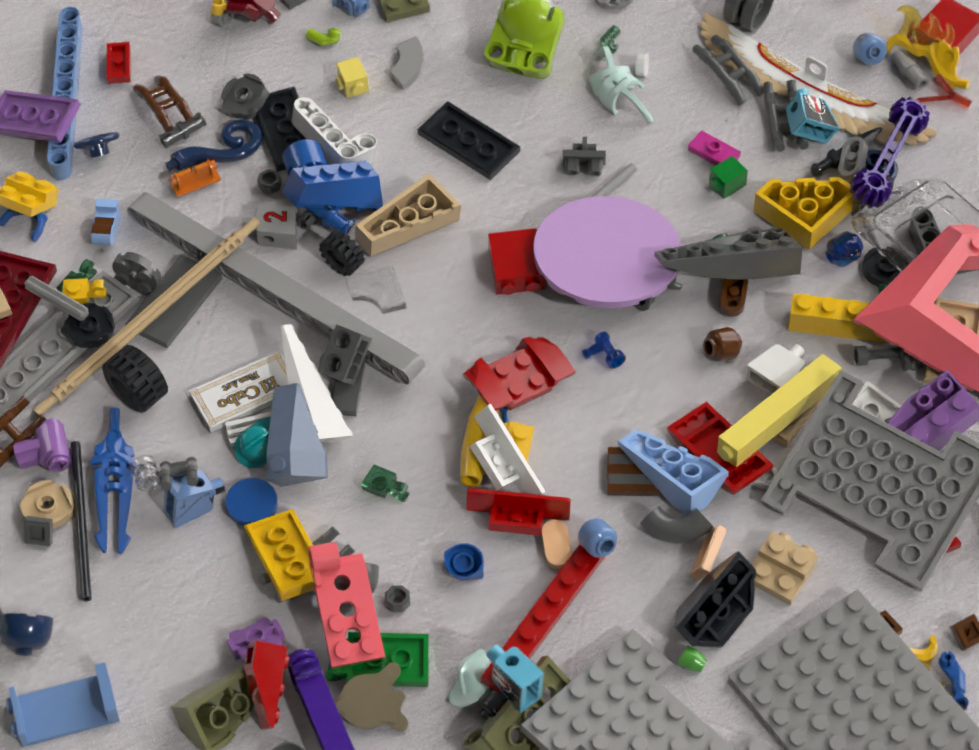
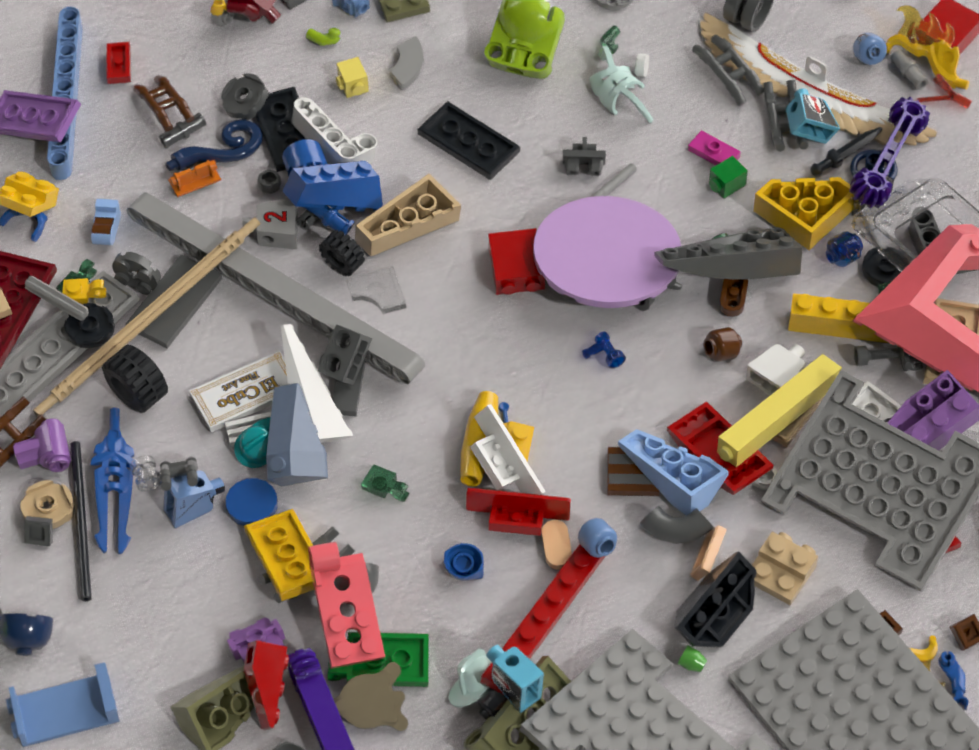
(97, 144): dark blue piece -> none
(397, 598): dark grey tile -> none
(521, 375): red piece -> none
(852, 157): light grey plate -> none

